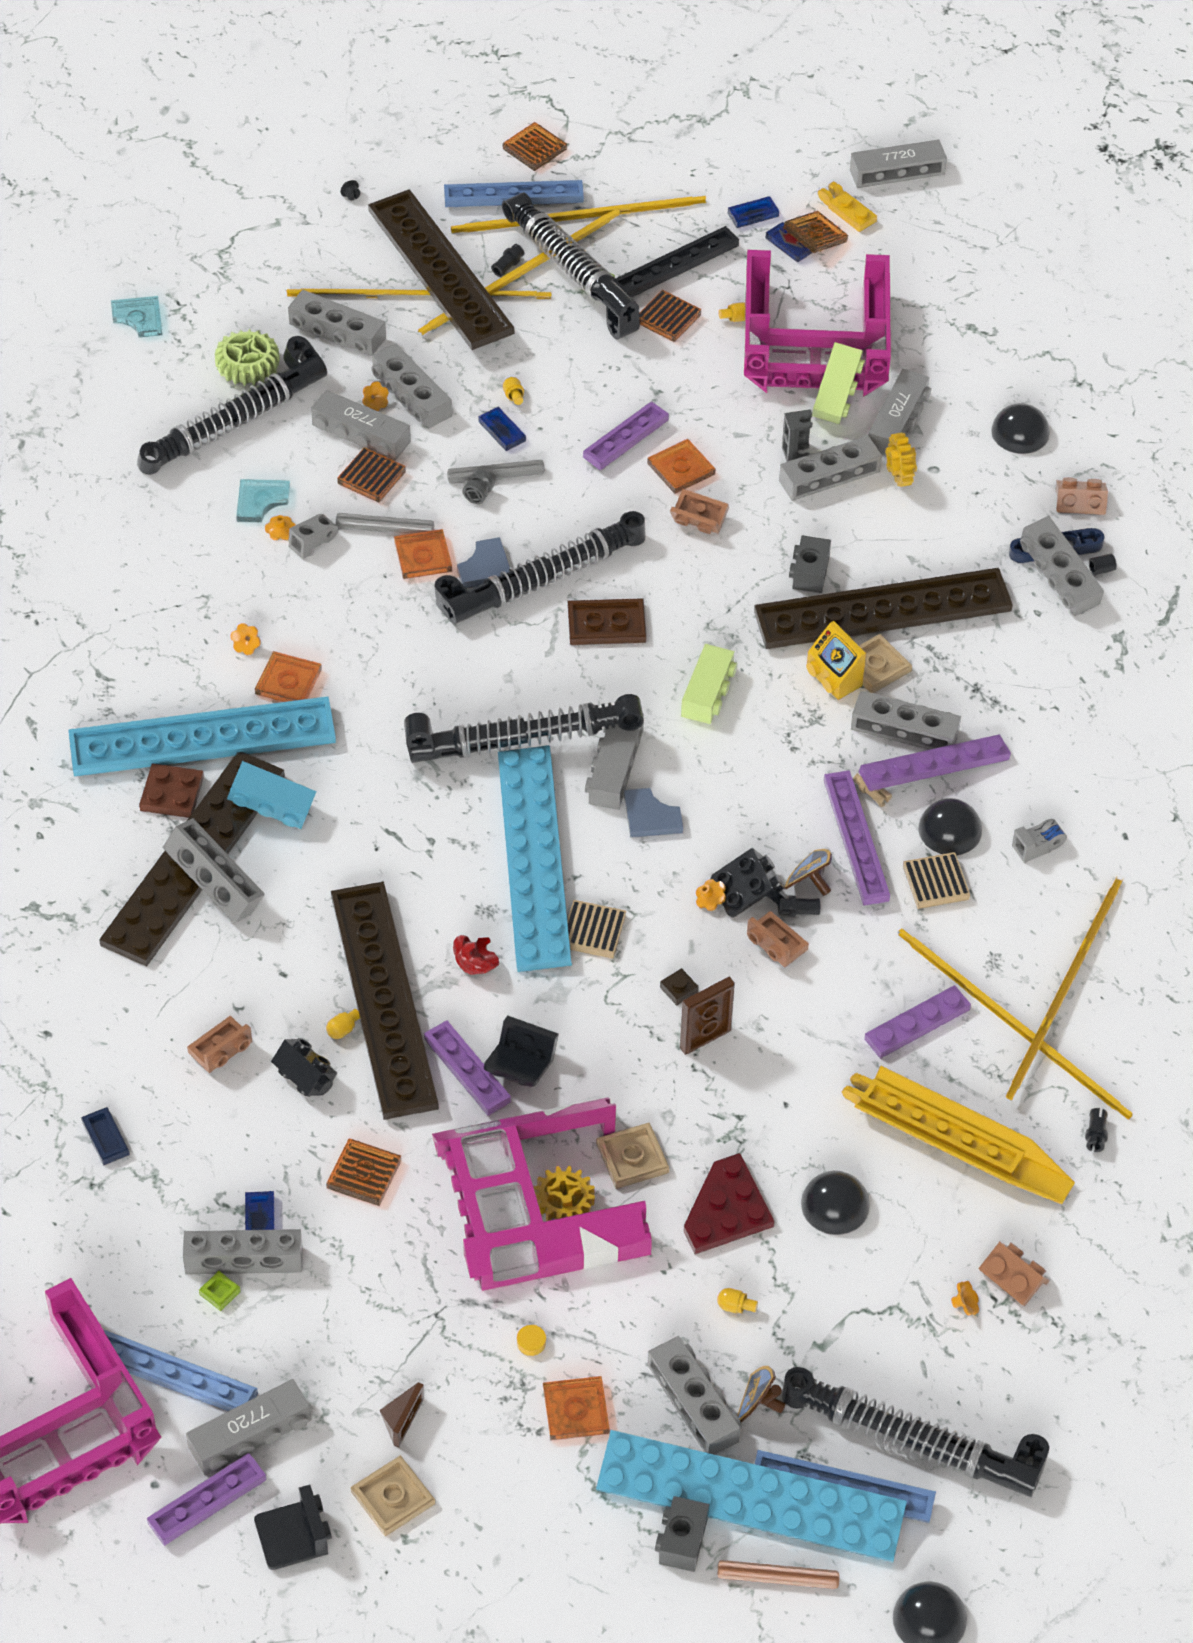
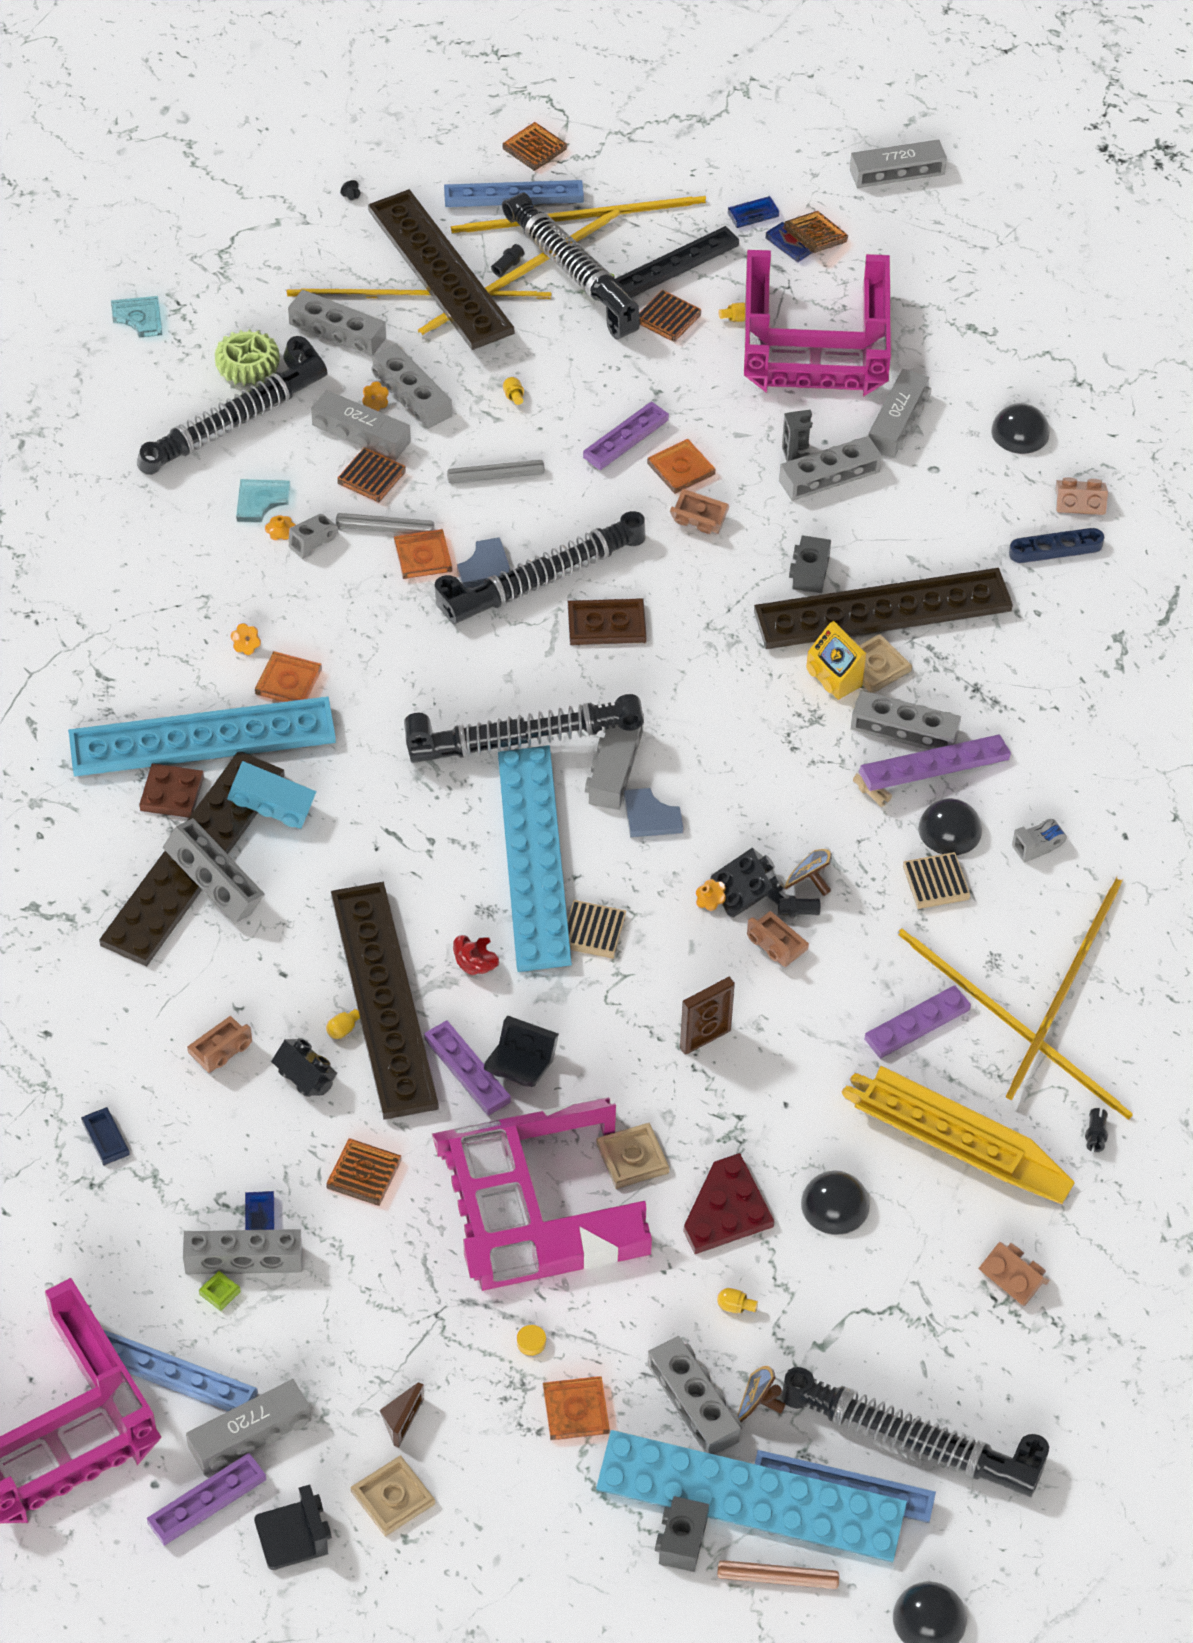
(478, 486): dark grey wheel -> none
(502, 428): clear blue tile -> none
(564, 1193): yellow gear -> none
(679, 986): dark brown plate -> none
(708, 684): yellowish green brick -> none
(838, 383): yellowish green brick -> none
(847, 207): yellow hinge -> none
(856, 838): medium lavender plate -> none
(901, 459): yellow gear -> none
(966, 1298): light orange plant -> none
(1060, 553): light grey brick -> none
(1102, 564): black hinge -> none

